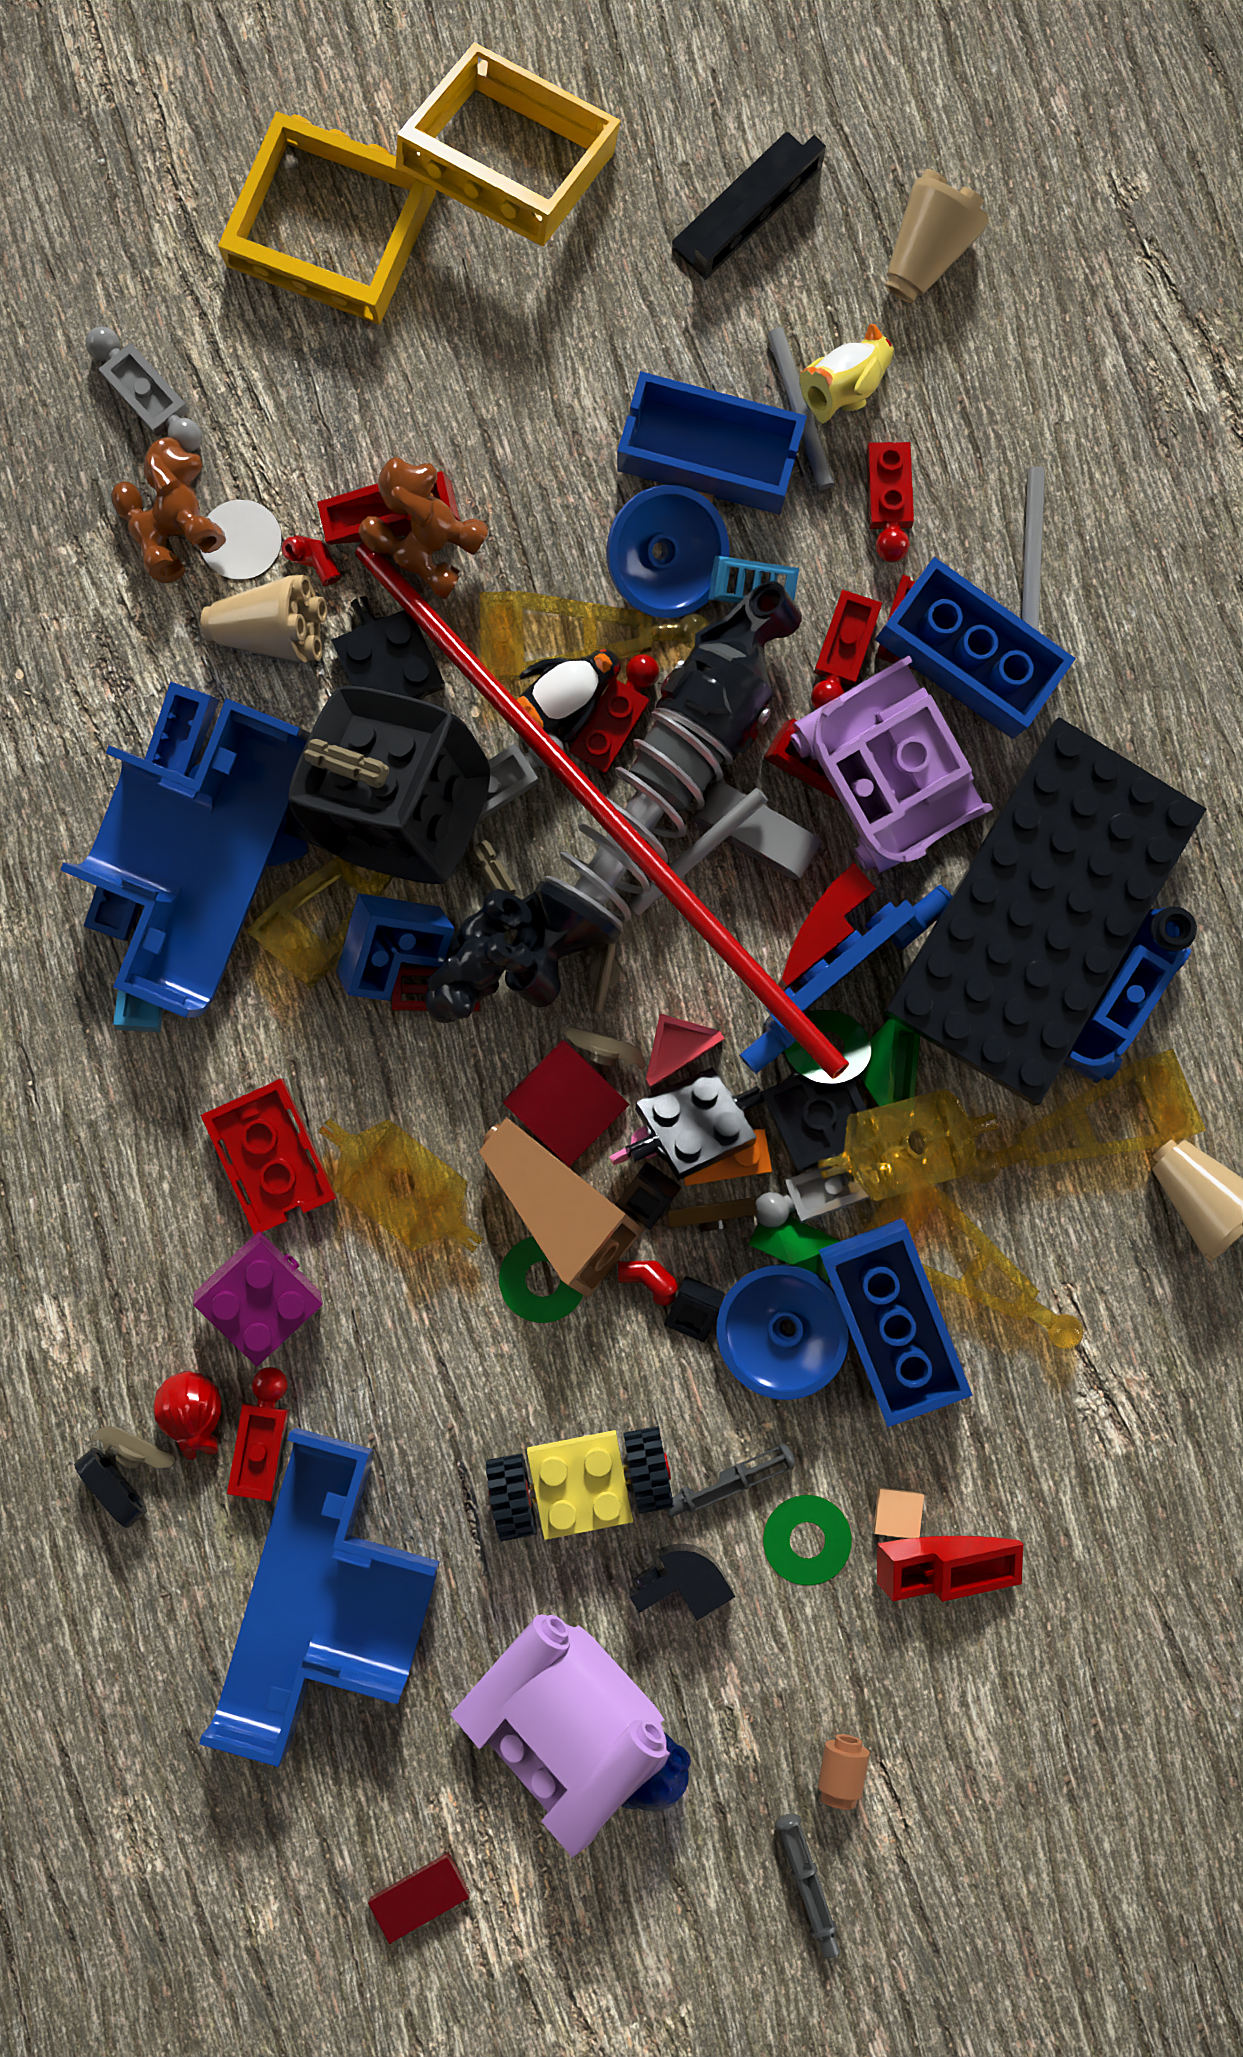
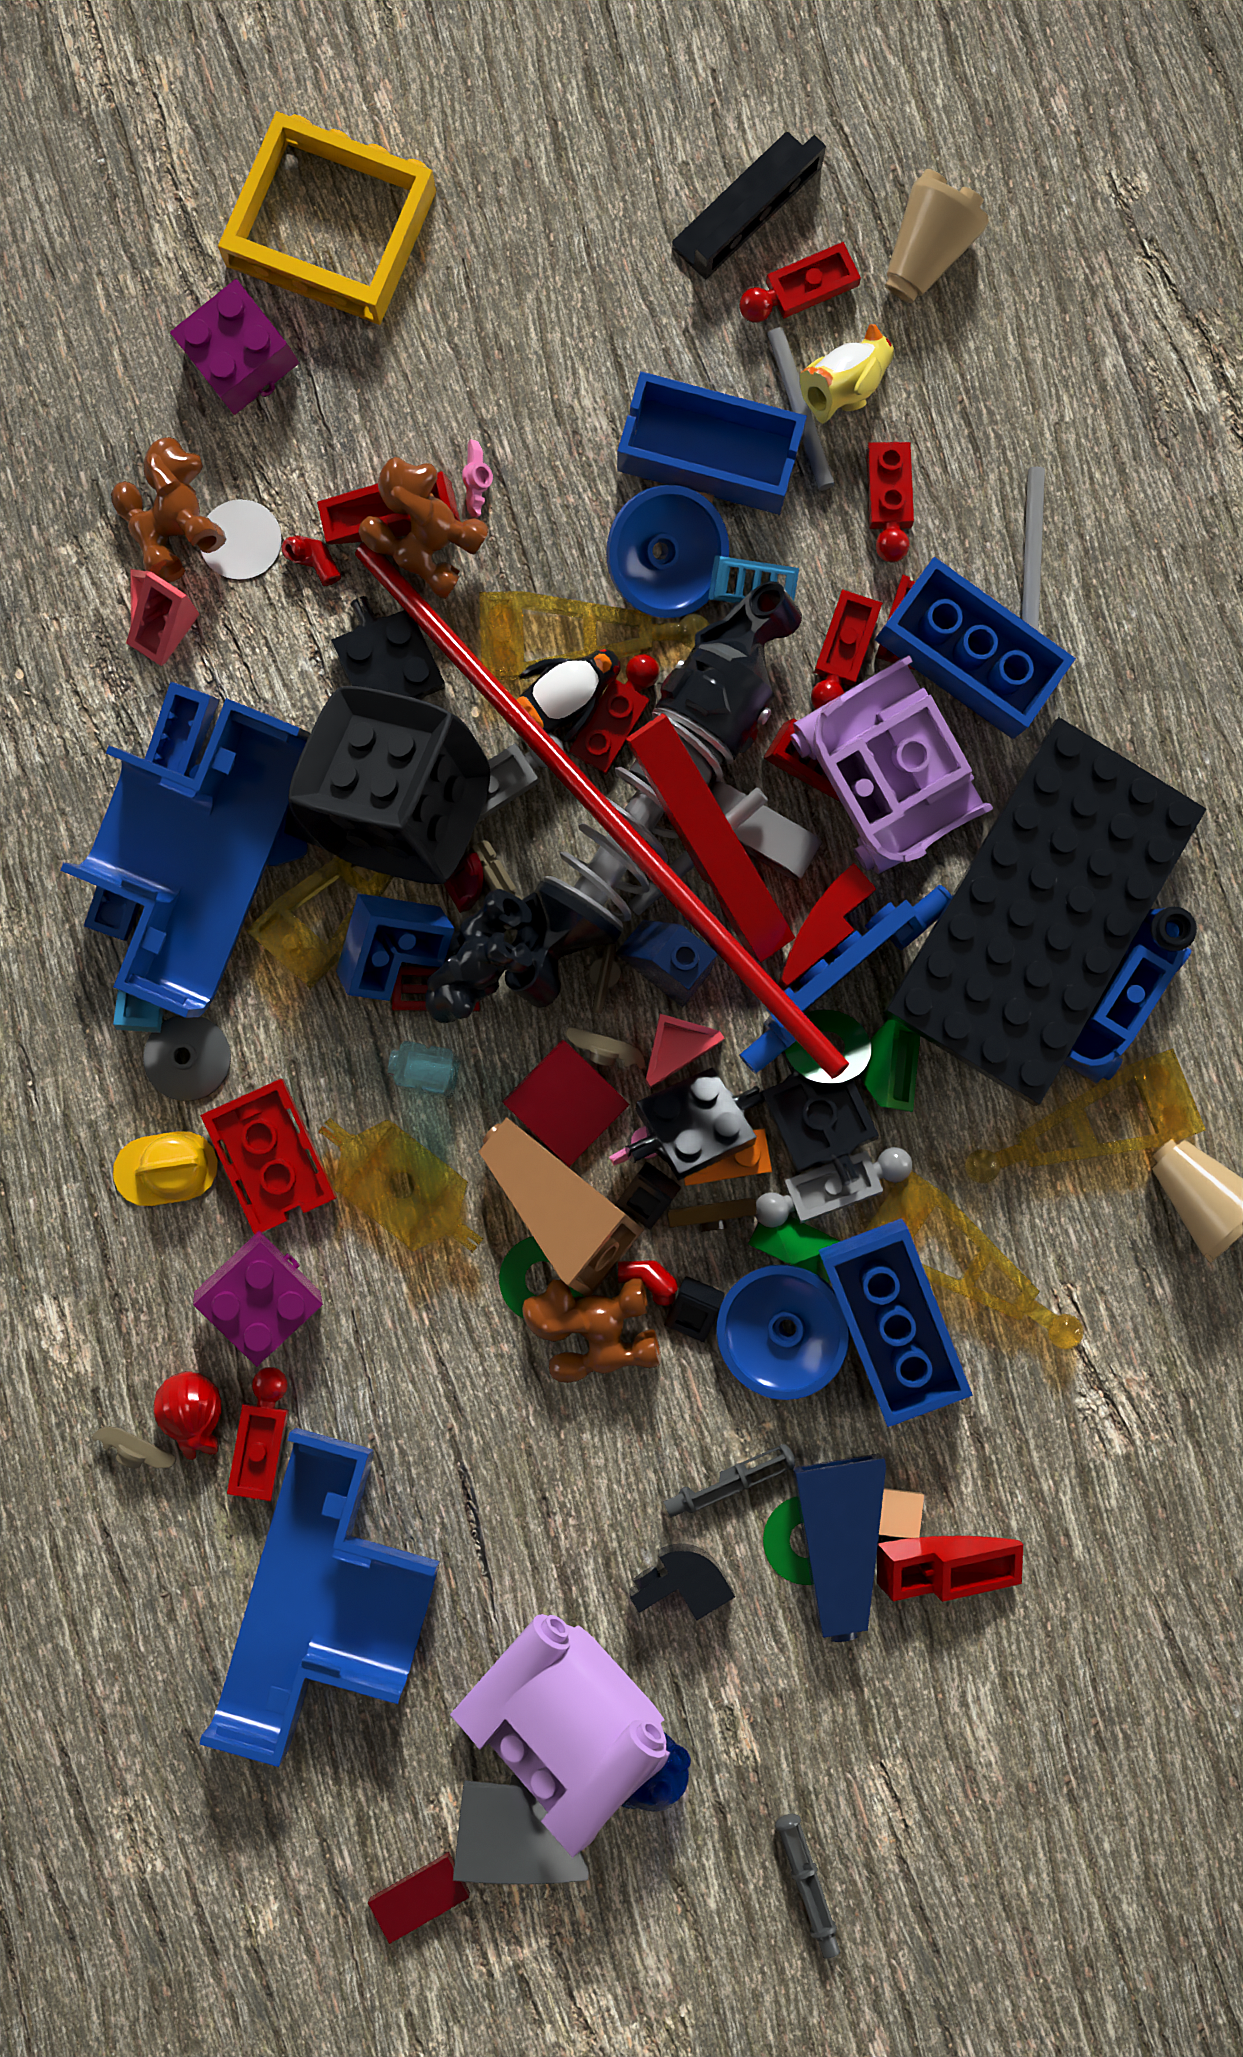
(110, 1487): black beam -> none
(143, 388): light grey plate -> none
(158, 616): none -> coral slope
(165, 1168): none -> yellow piece
(206, 1067): none -> dark grey dish
(235, 347): none -> magenta brick
(270, 620): tan cone -> none
(346, 763): dark tan axle -> none
(424, 1069): none -> clear light blue brick
(466, 882): none -> dark red tile
(476, 477): none -> bright pink piece
(482, 187): yellow window -> none
(507, 1842): none -> dark grey slope
(578, 1484): plate -> none
(599, 1320): none -> dark orange animal
(669, 958): none -> dark blue slope
(709, 838): none -> red slope
(802, 284): none -> red plate
(840, 1533): none -> dark blue slope
(843, 1772): nougat brick -> none
(880, 1152): clear yellow plate -> none

